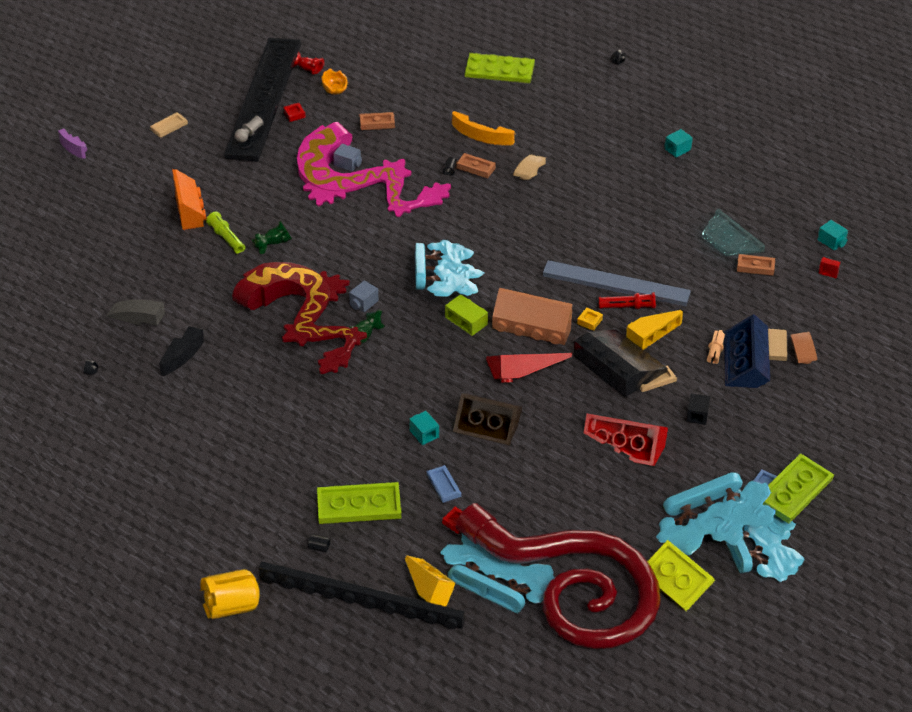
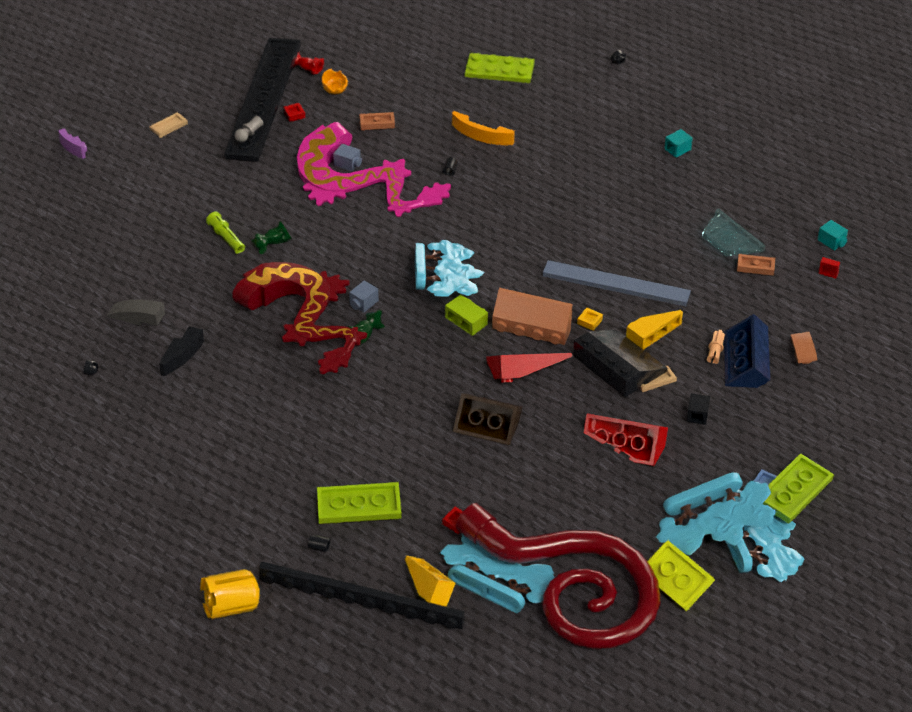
(188, 201): orange slope -> none
(424, 427): teal brick -> none
(443, 484): medium blue tile -> none
(476, 165): nougat plate -> none
(529, 166): tan slope -> none
(604, 301): red pin -> none
(777, 344): tan tile -> none

